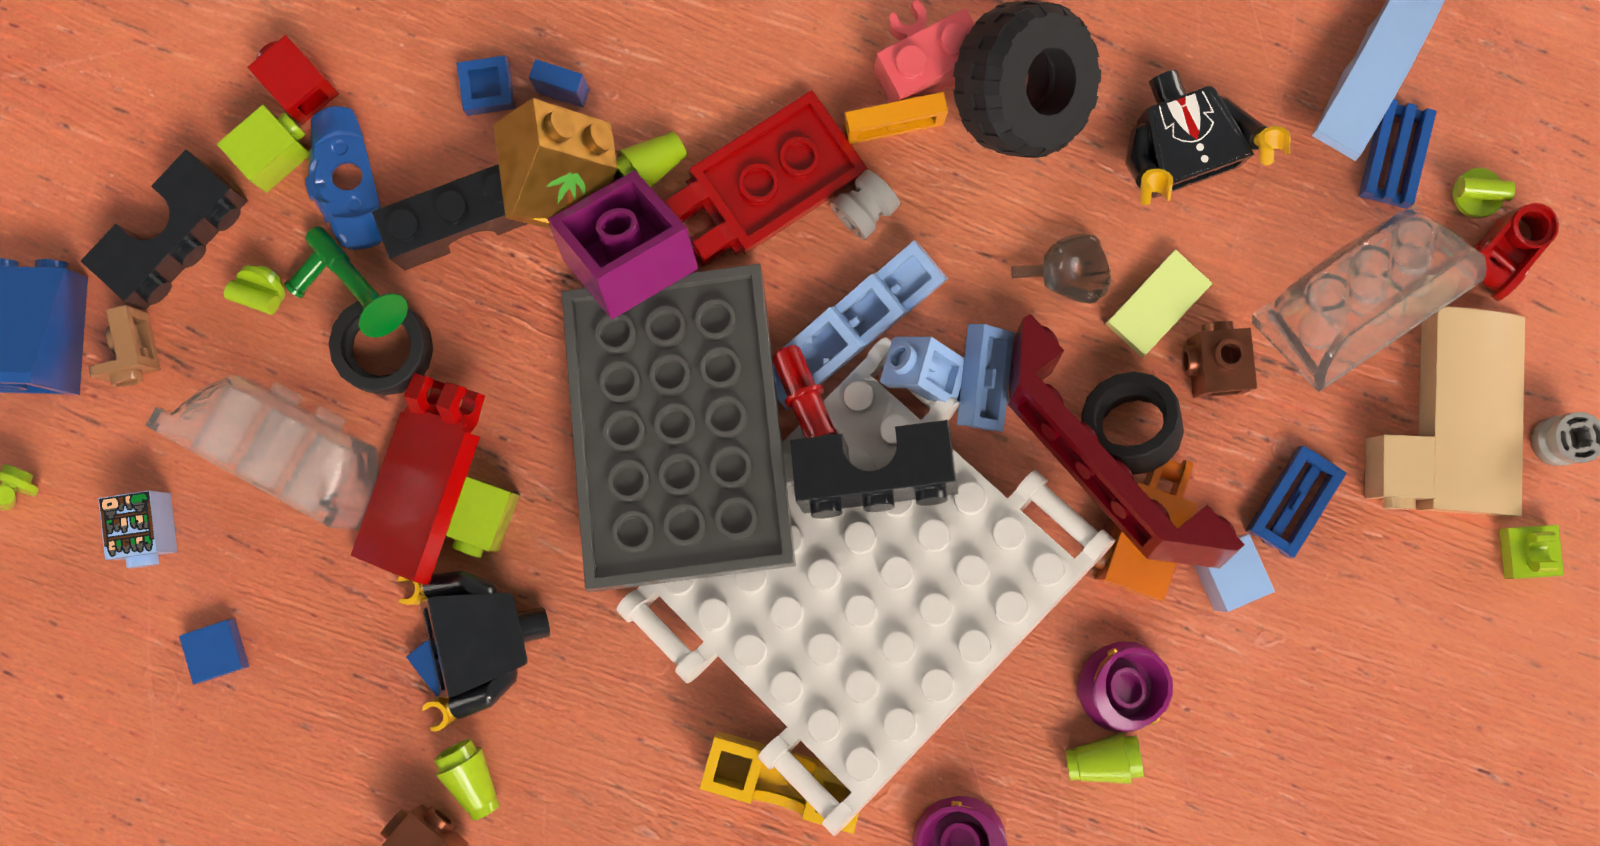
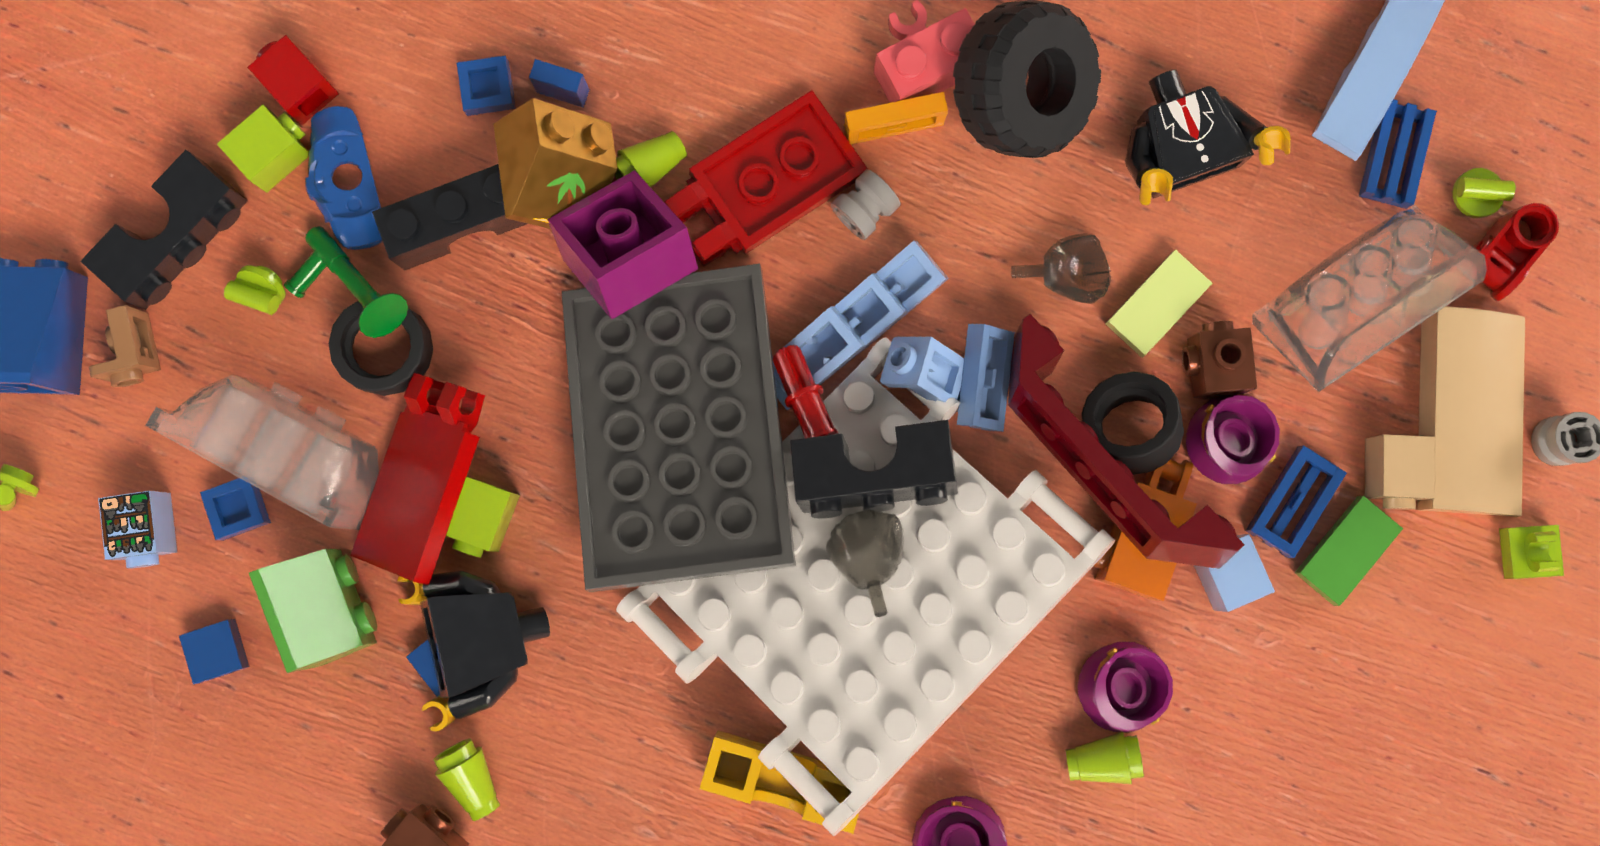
(234, 508): none -> blue tile
(314, 608): none -> slope
(867, 552): none -> clear smoke piece
(1232, 438): none -> magenta piece
(1348, 550): none -> bright green tile

